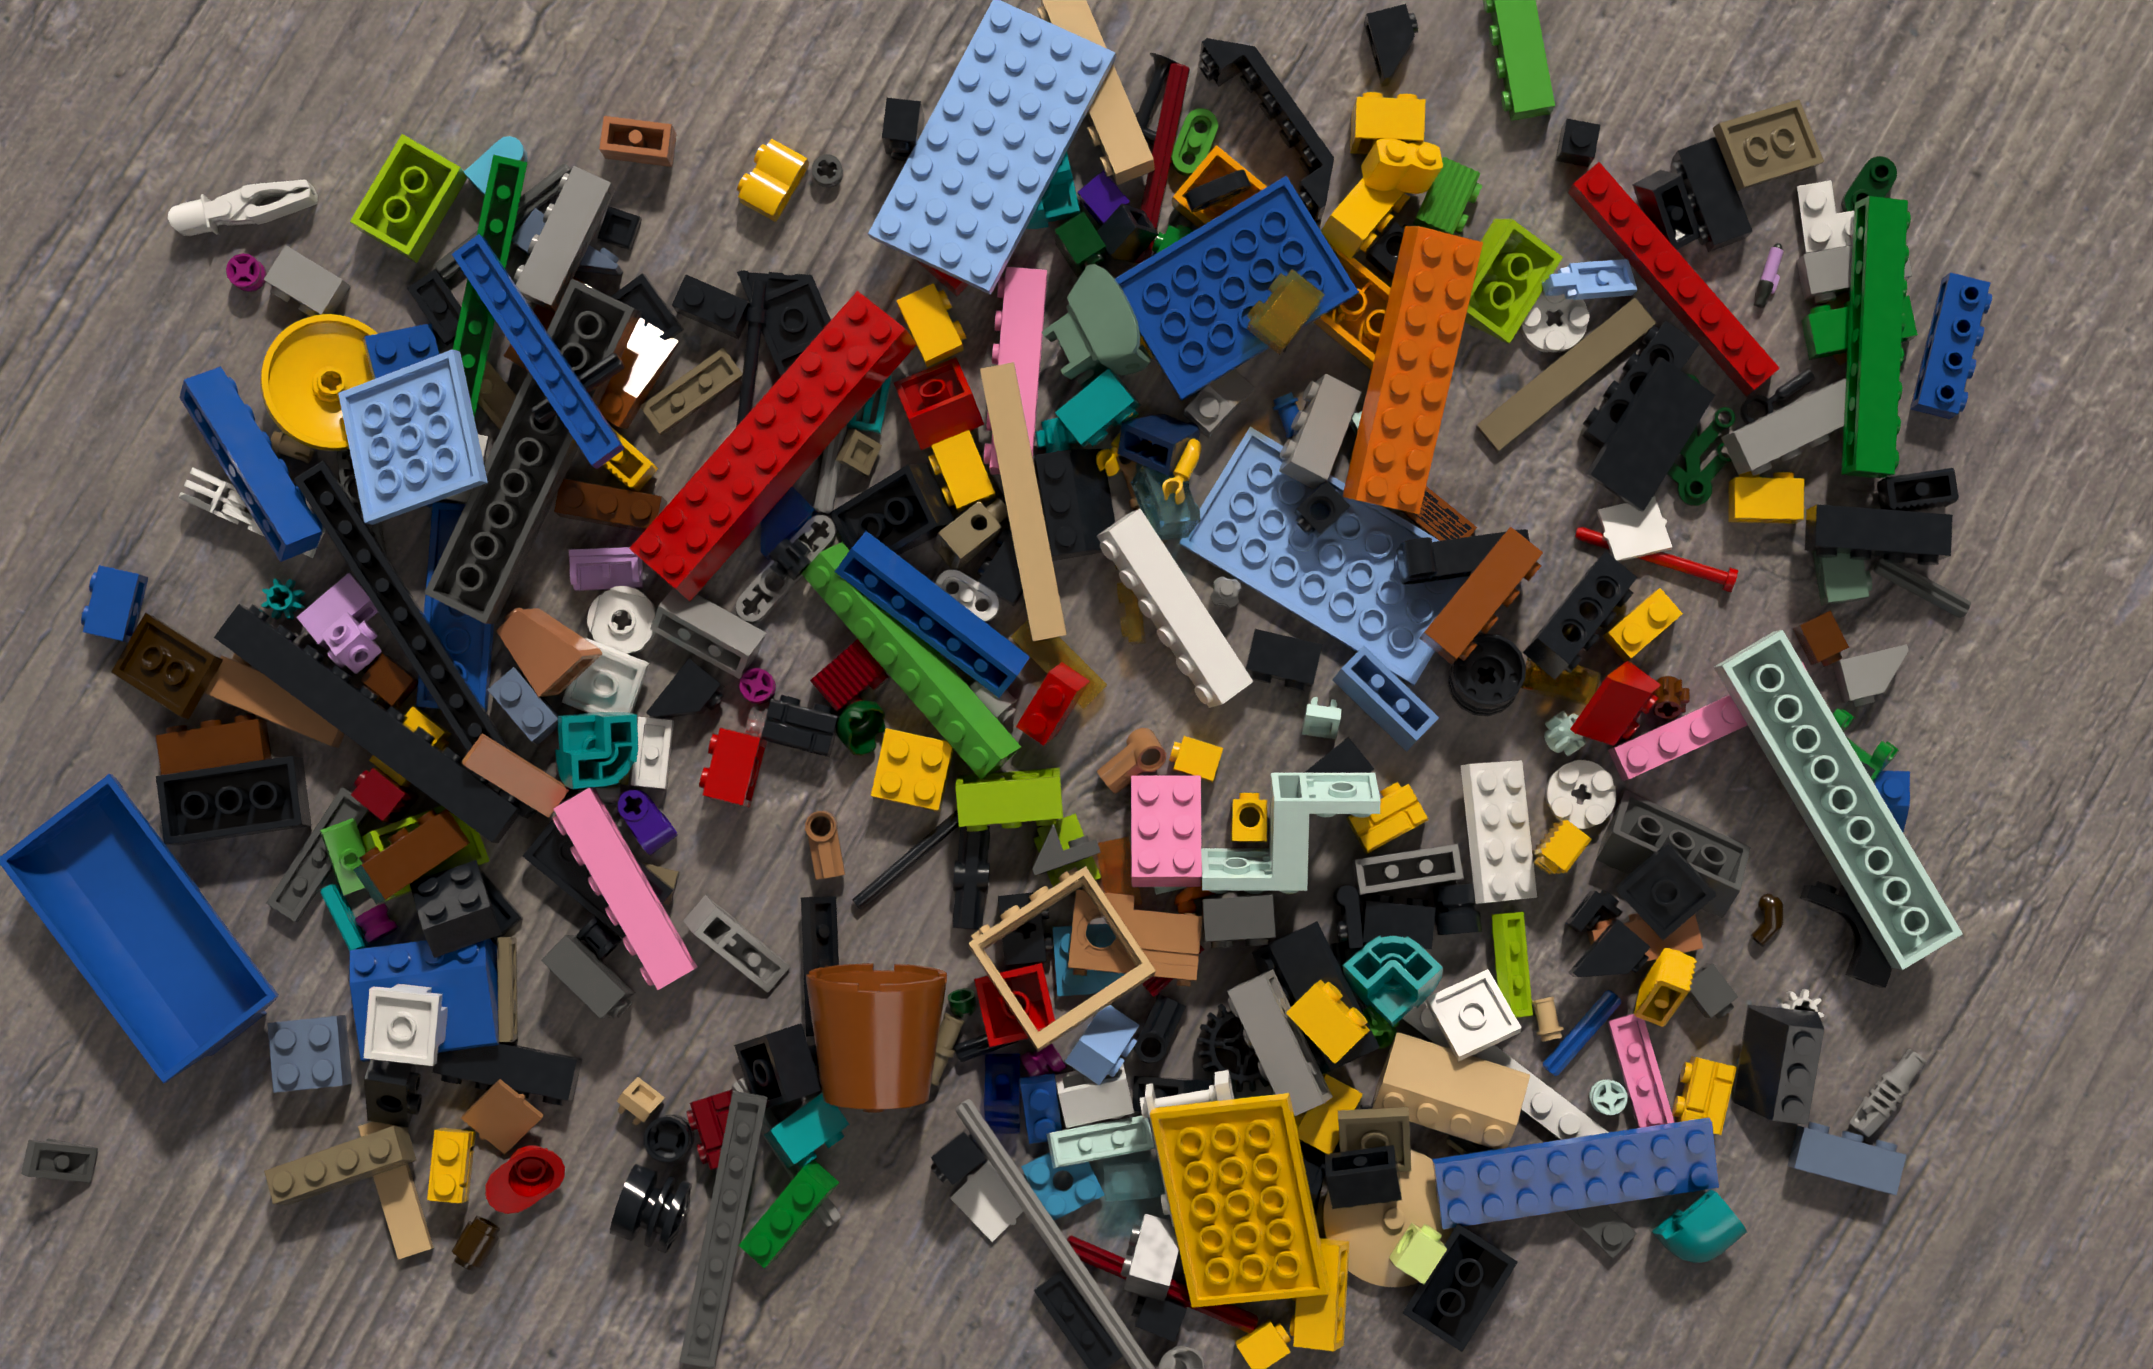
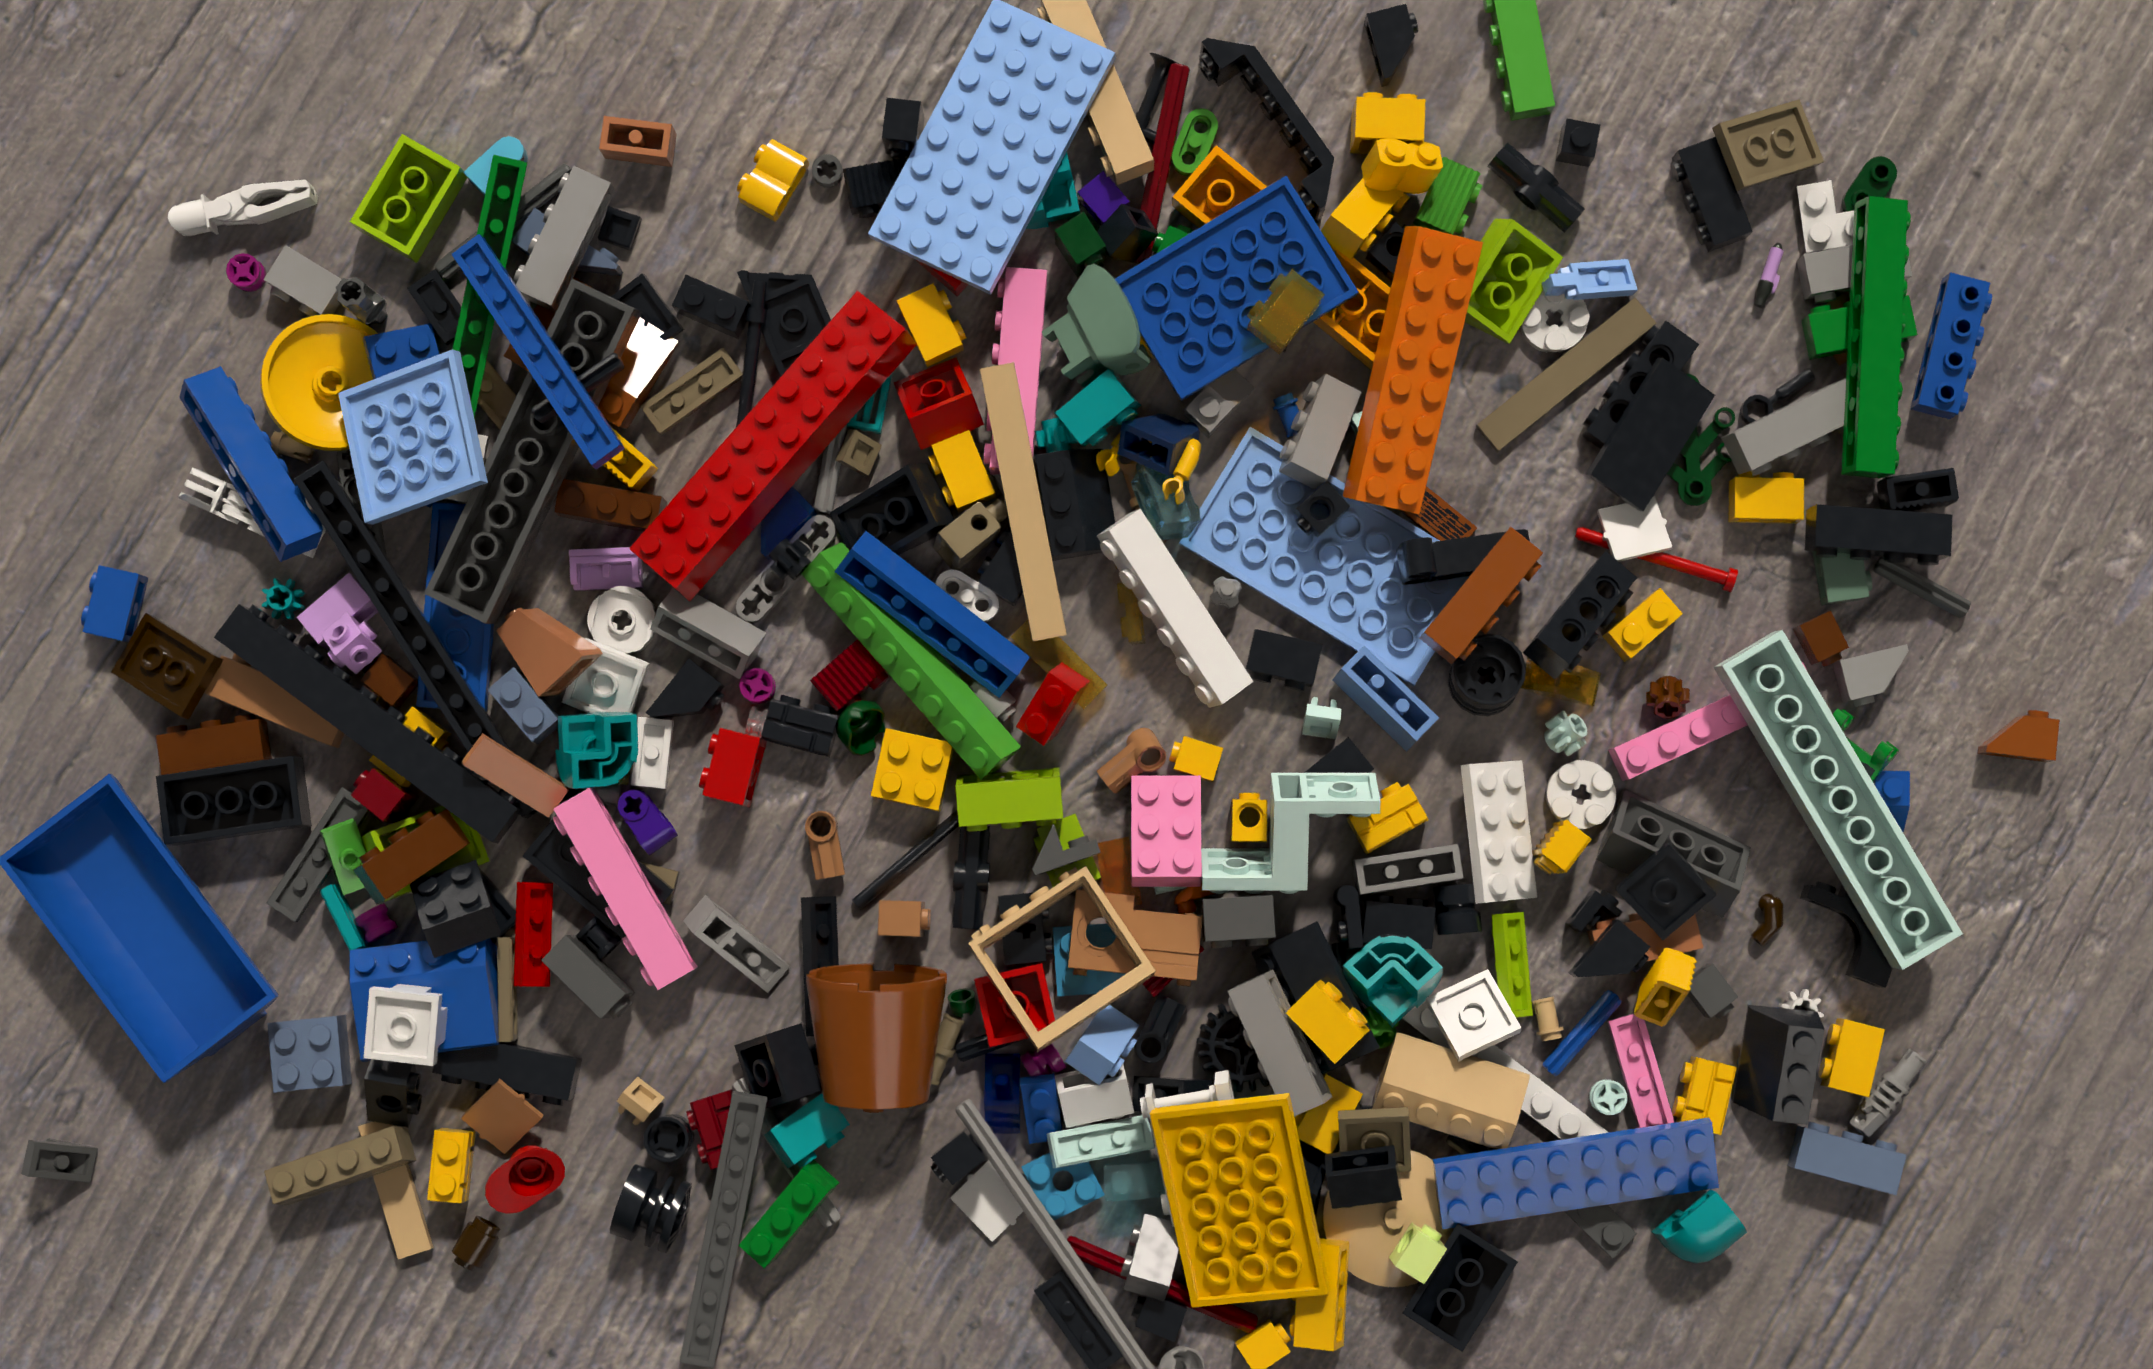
(361, 301): none -> dark grey piece
(533, 933): none -> red plate
(870, 185): none -> black brick
(903, 918): none -> medium nougat brick
(1217, 190): black beam -> none
(1536, 187): none -> black piece
(1617, 705): red slope -> none
(1667, 205): black slope -> none
(1672, 279): red brick -> none
(1851, 1057): none -> yellow brick
(2025, 738): none -> dark orange slope

